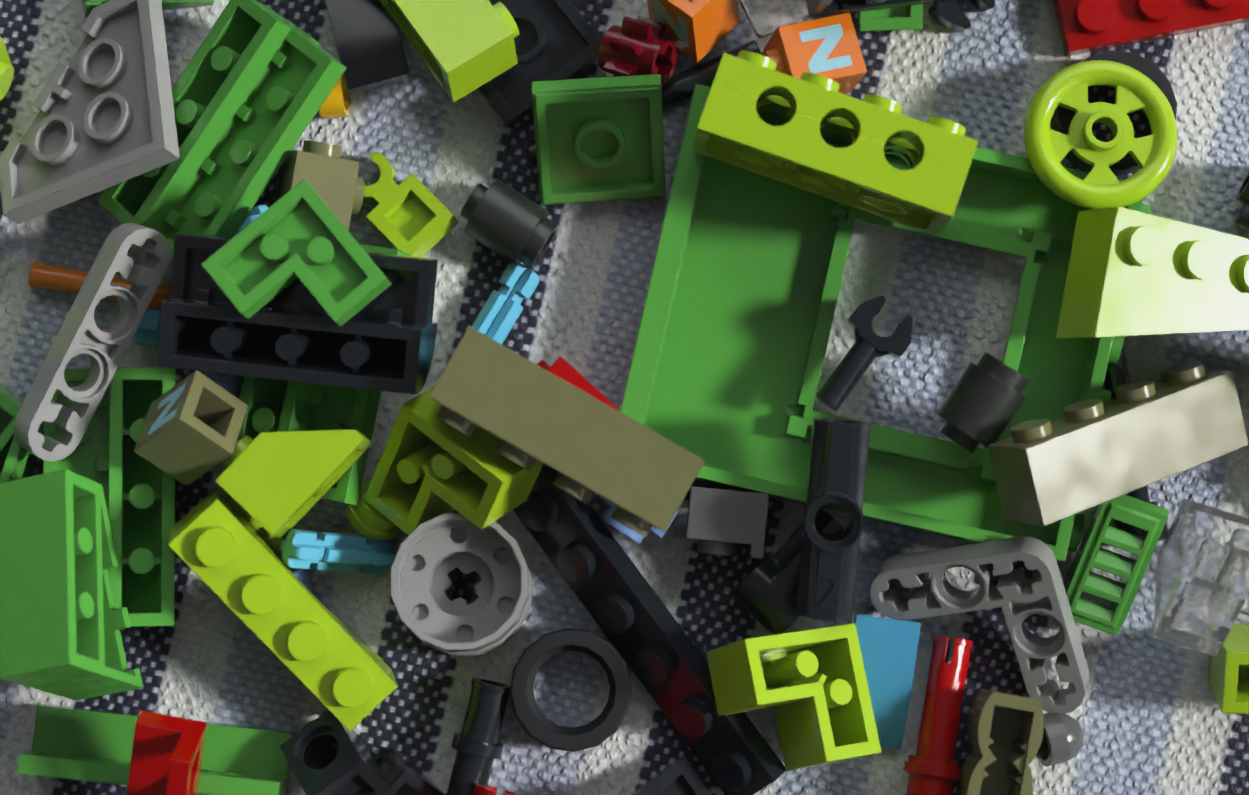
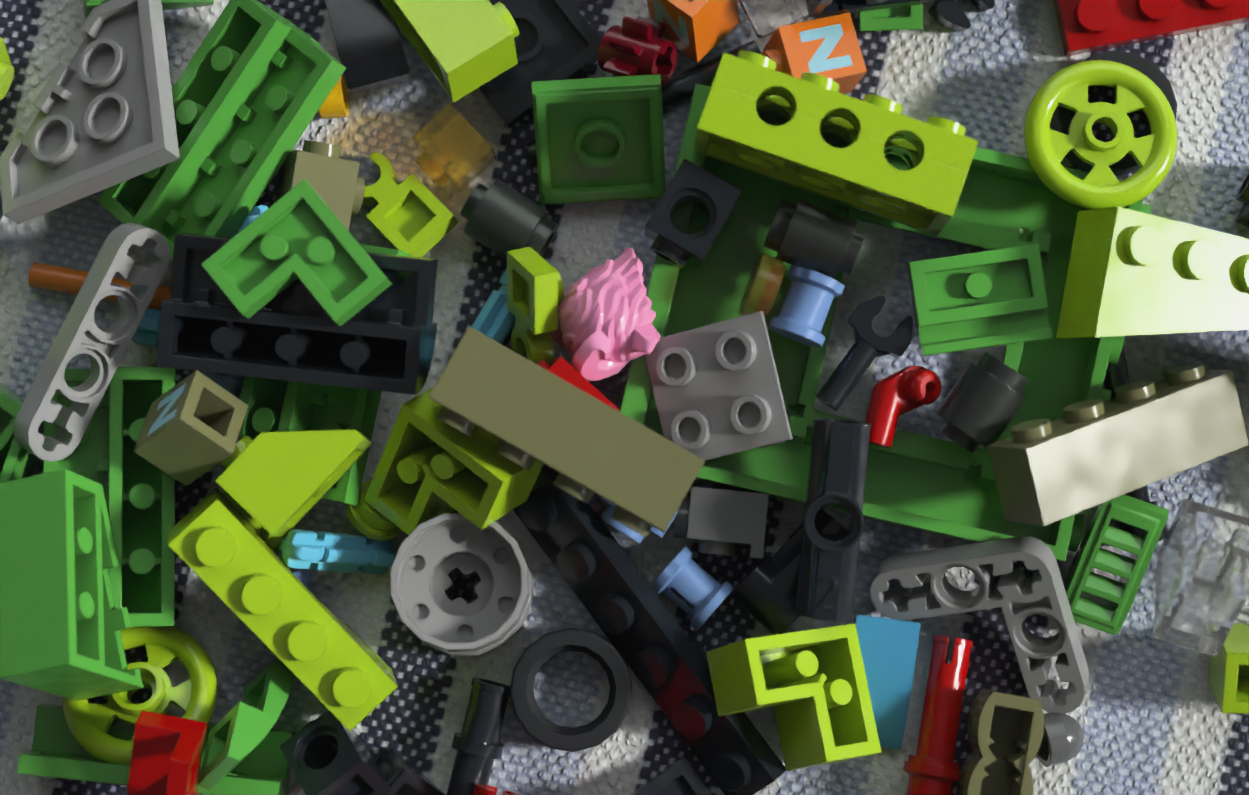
(194, 696): none -> lime plate
(246, 723): none -> bright green slope
(452, 150): none -> clear yellow plate
(533, 299): none -> lime plate
(607, 318): none -> bright pink hair
(691, 588): none -> medium blue bush
(696, 187): none -> black brick
(719, 388): none -> light grey hinge
(762, 285): none -> clear orange tile
(806, 306): none -> medium blue bush
(813, 238): none -> pearl dark grey brick
(896, 396): none -> red arm
(979, 300): none -> bright green plate

